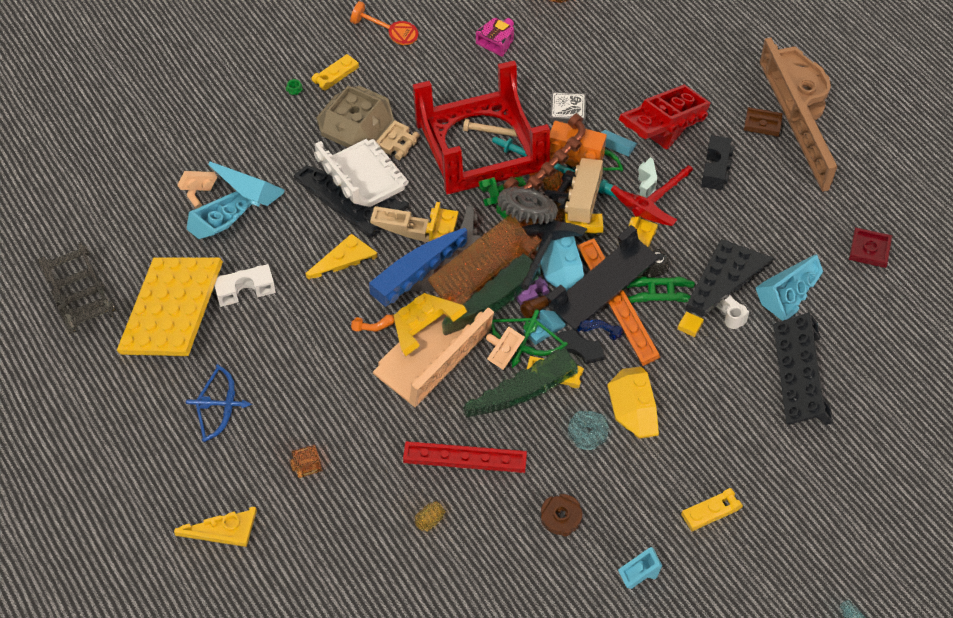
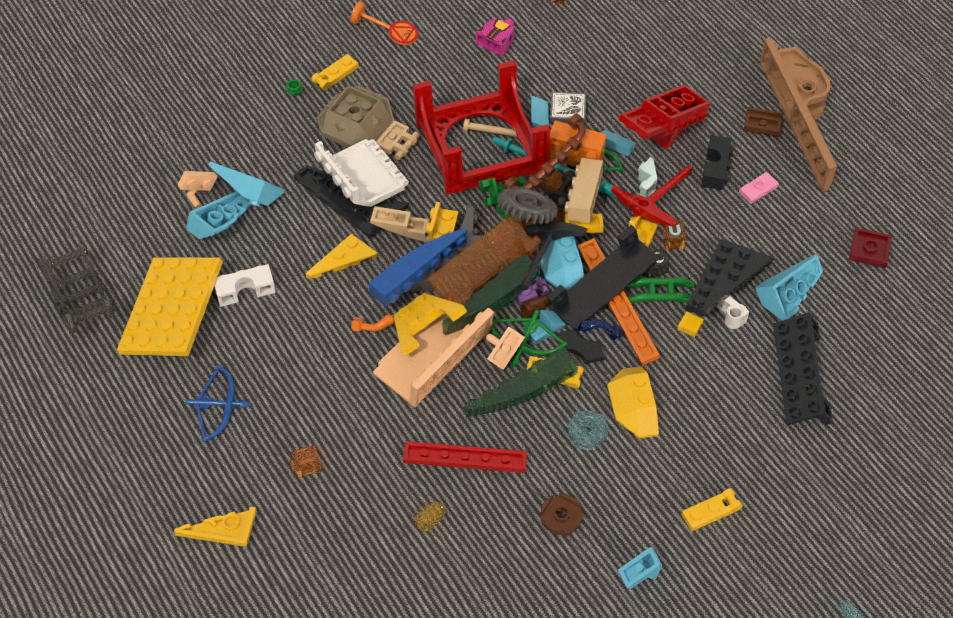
(539, 112): none -> medium azure slope
(674, 236): none -> clear orange brick
(758, 187): none -> bright pink plate

